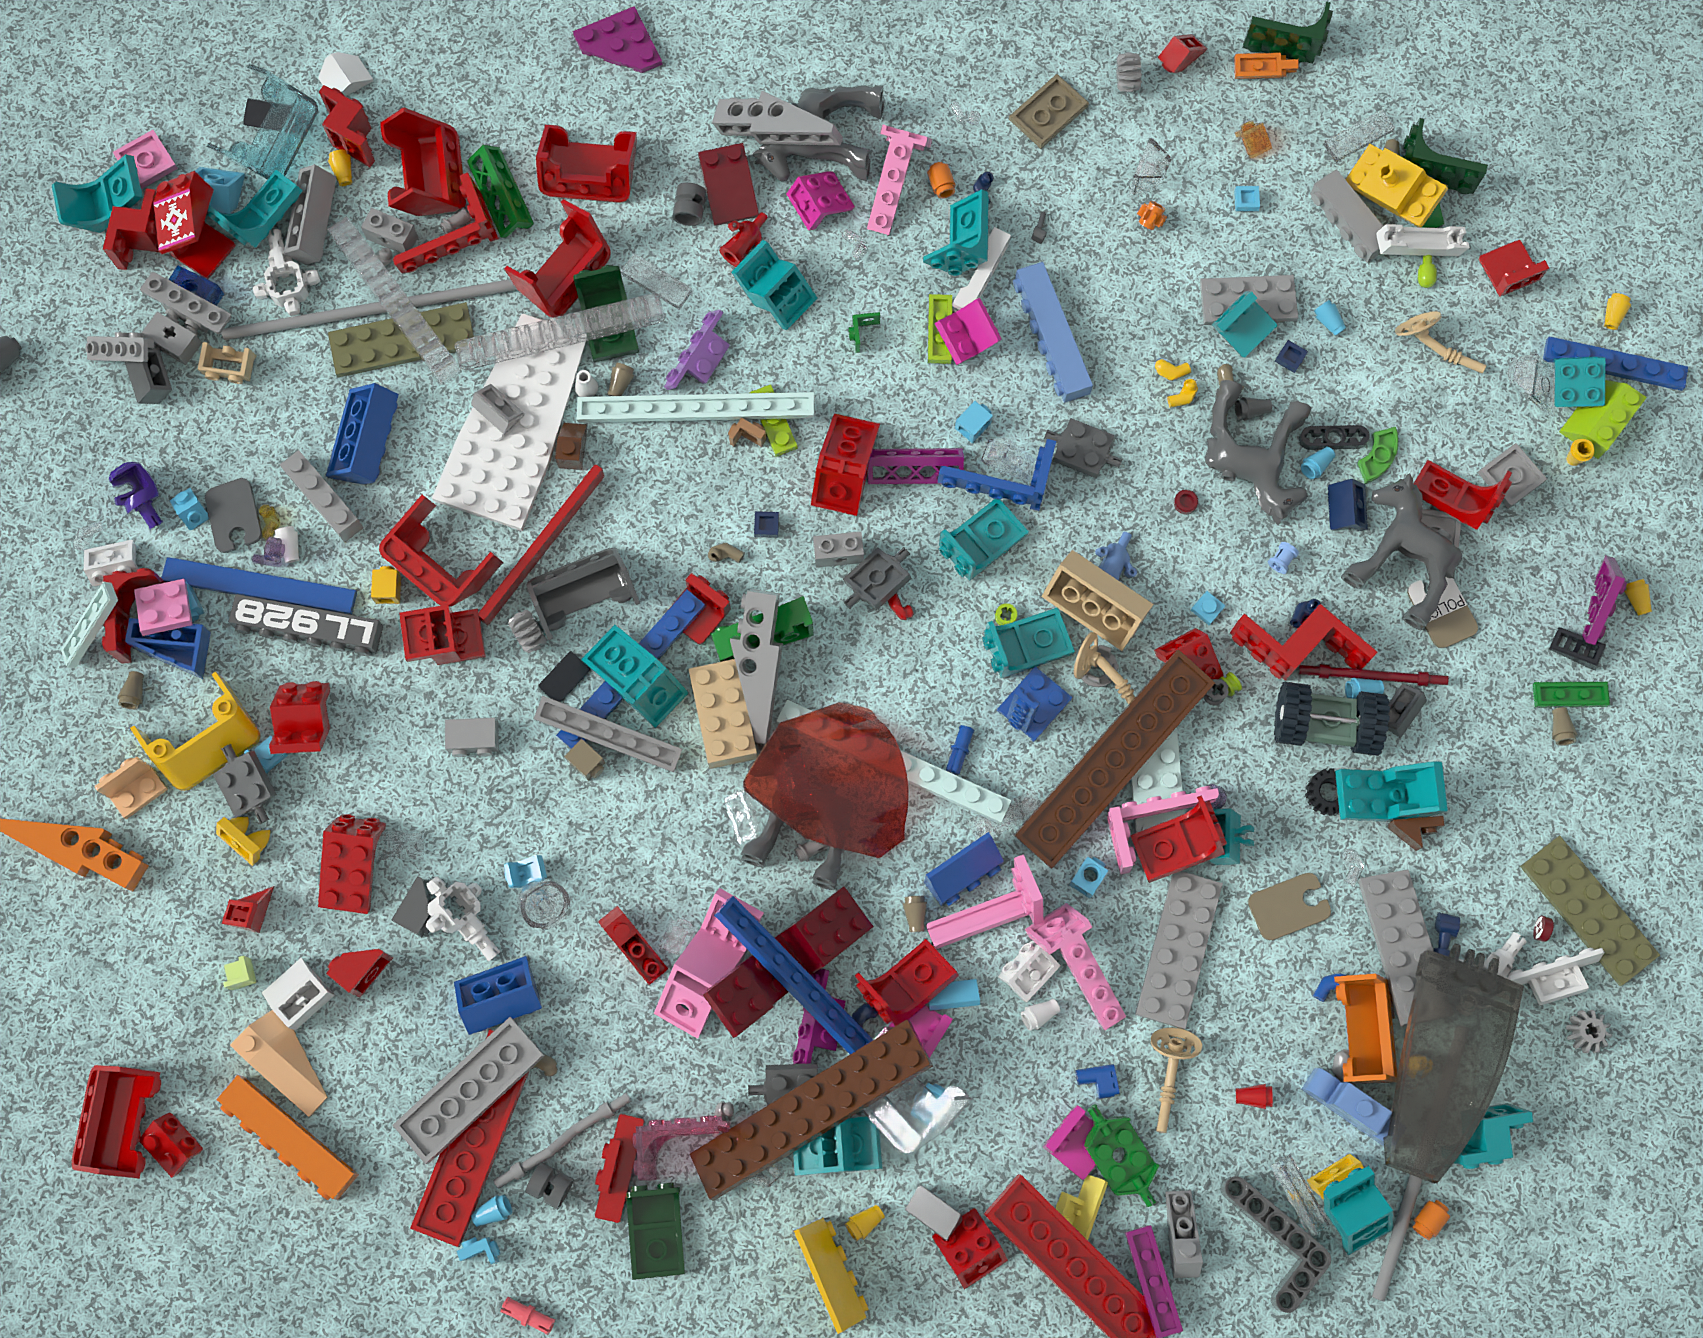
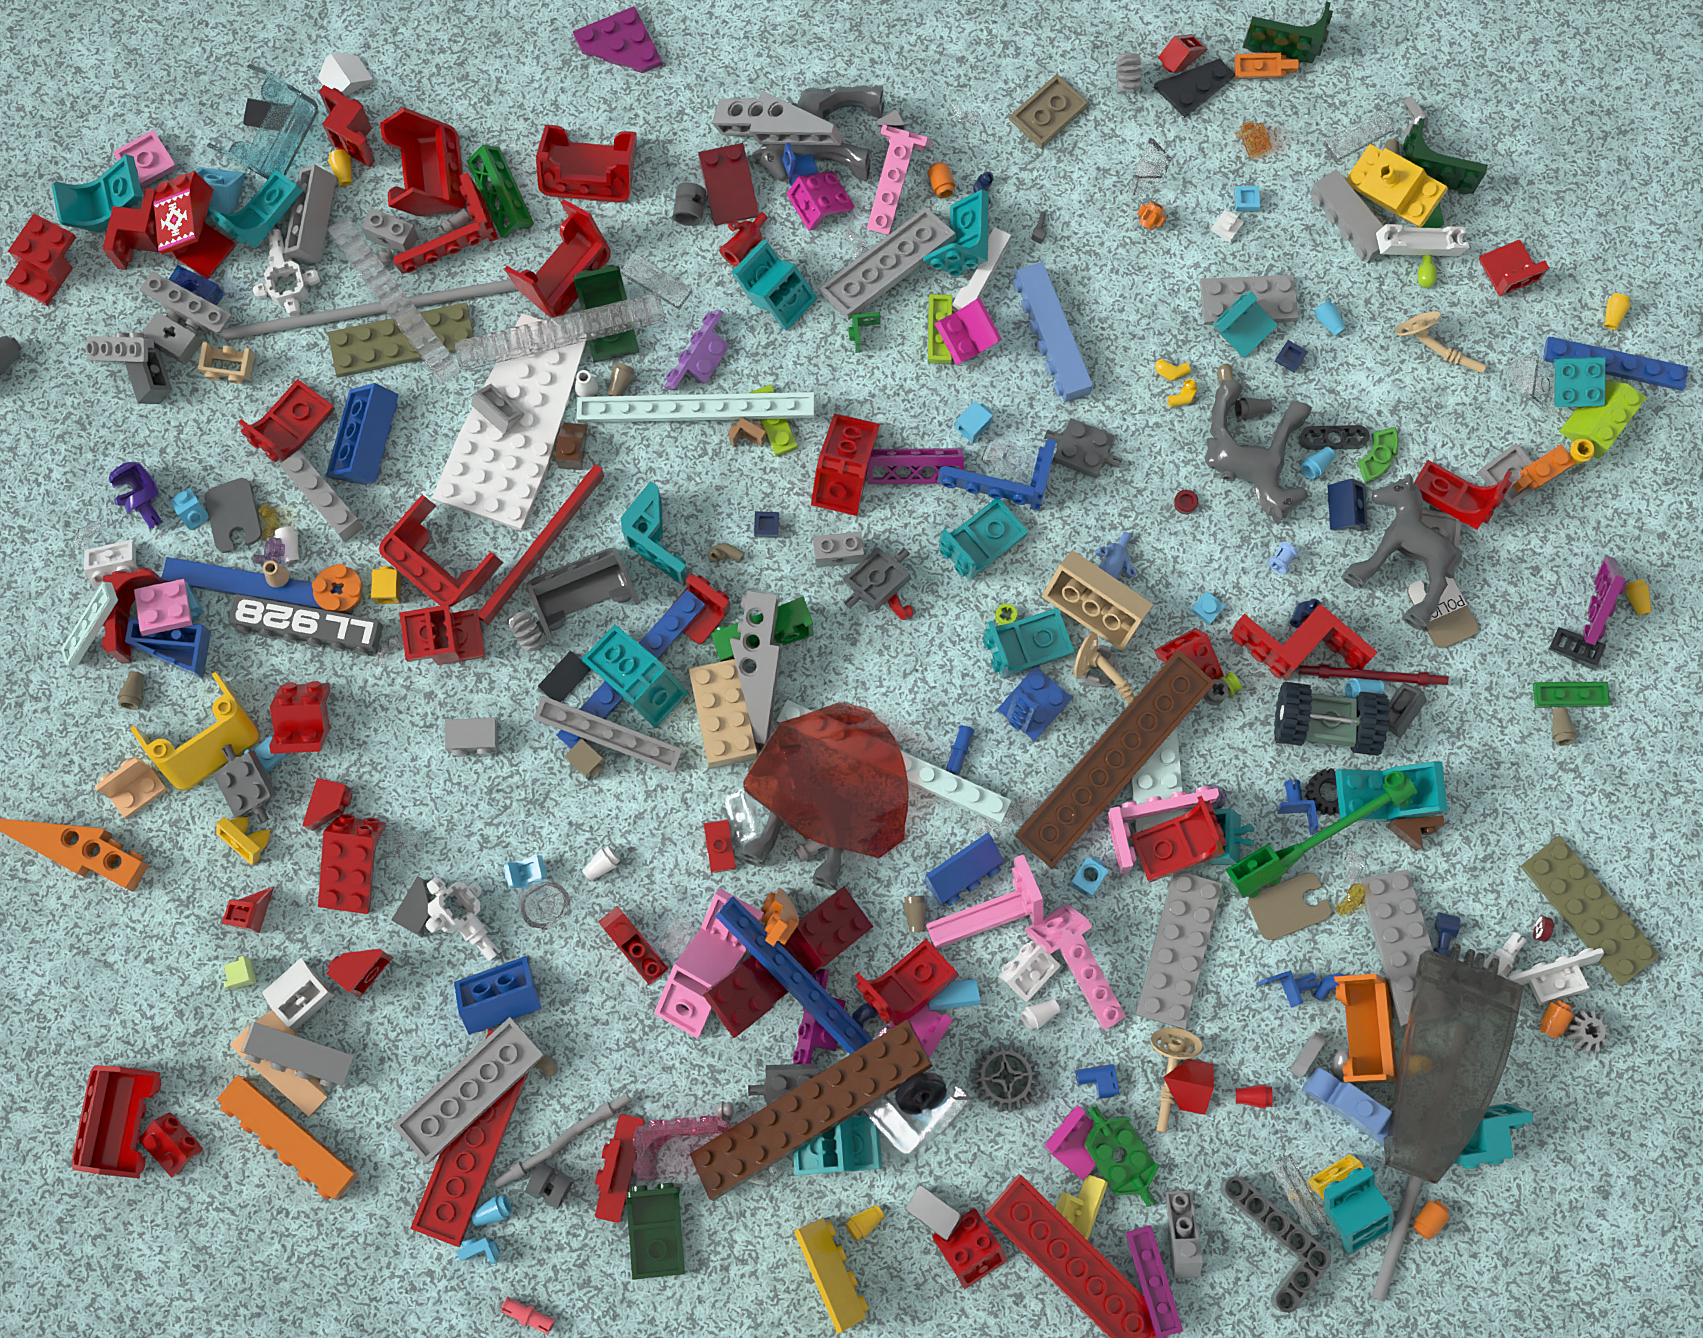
(40, 259): none -> red bracket
(275, 574): none -> tan cone
(288, 422): none -> red bracket
(296, 1054): none -> light grey brick
(326, 803): none -> red slope
(337, 575): none -> orange plate
(384, 649): none -> clear arm
(602, 862): none -> white cone
(644, 530): none -> teal bracket
(719, 846): none -> red plate
(779, 916): none -> orange slope
(798, 165): none -> blue bracket
(886, 263): none -> light grey plate
(891, 119): none -> light grey slope
(909, 1096): none -> black tile
(1027, 1074): none -> dark grey gear
(1191, 1085): none -> red slope
(1194, 86): none -> black wing
(1227, 225): none -> white tile
(1268, 866): none -> green bar
(1292, 986): none -> blue bracket
(1298, 805): none -> blue bracket
(1307, 1054): none -> light grey beam
(1353, 899): none -> clear yellow arm
(1415, 112): none -> light grey tile
(1544, 469): none -> orange hinge
(1556, 1019): none -> orange brick

